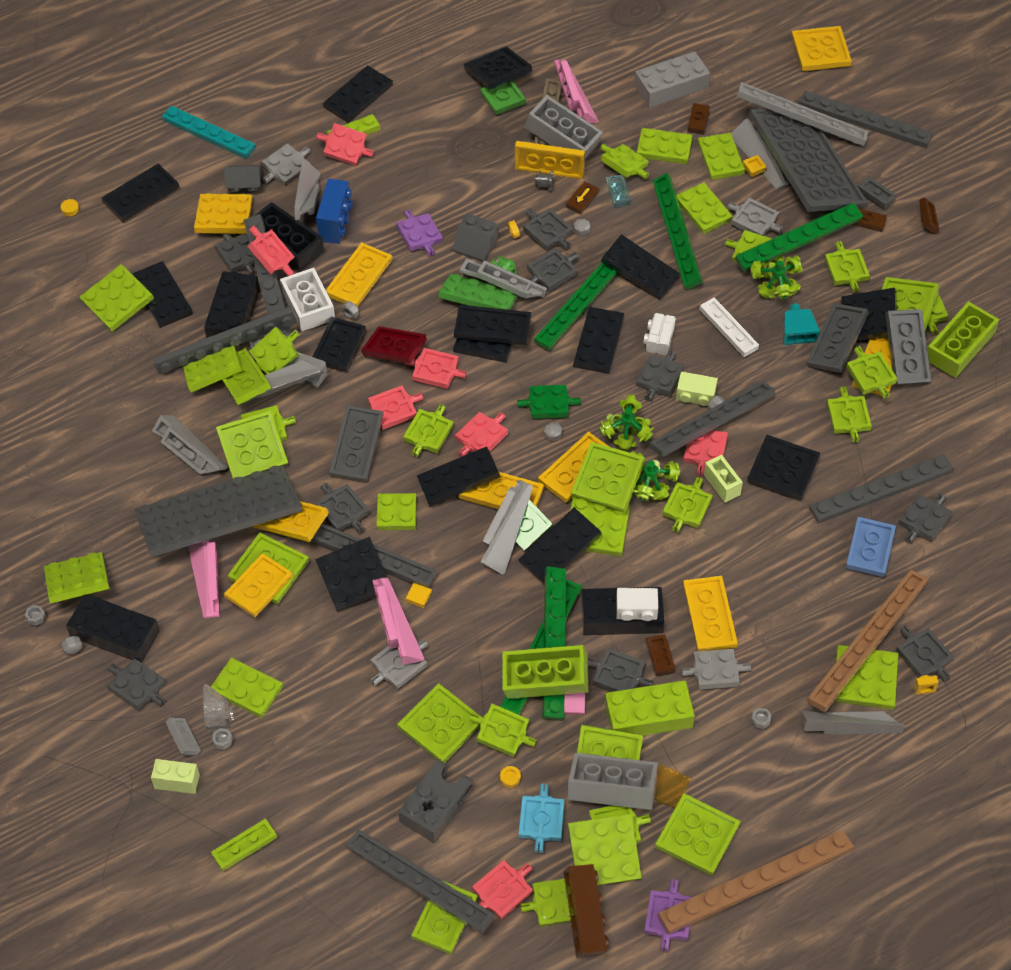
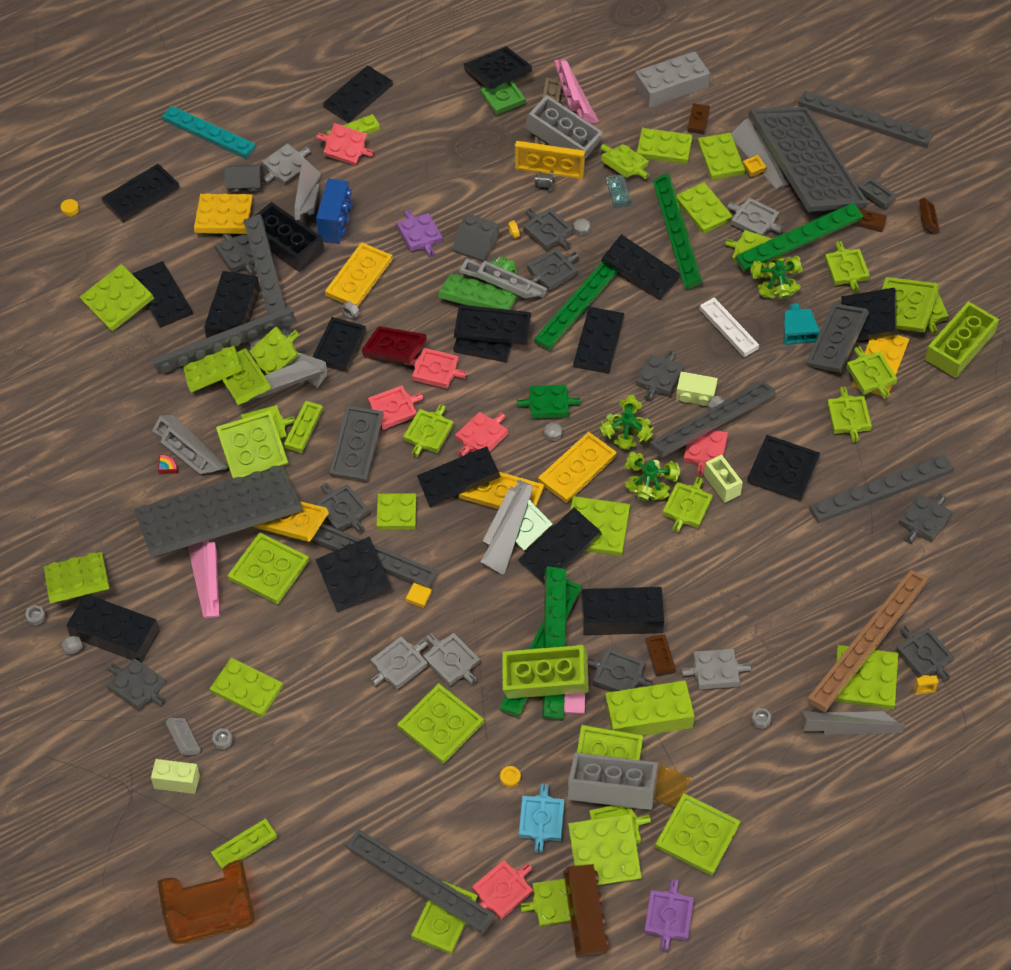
(166, 465): none -> tile
(207, 907): none -> clear orange windscreen
(216, 709): clear slope -> none
(258, 585): yellow tile -> none
(271, 251): coral plate -> none
(303, 427): none -> lime plate
(307, 299): white brick -> none
(395, 623): bright pink wedge -> none
(434, 802): dark grey brick -> none
(451, 659): none -> light grey plate
(502, 730): lime plate -> none
(582, 197): reddish brown tile -> none
(608, 476): lime plate -> none
(637, 603): white brick -> none
(660, 334): white brick -> none
(710, 613): yellow plate -> none
(755, 882): medium nougat plate -> none
(802, 113): light grey plate -> none
(821, 48): yellow plate -> none
(870, 547): medium blue plate -> none
(908, 346): dark grey plate -> none

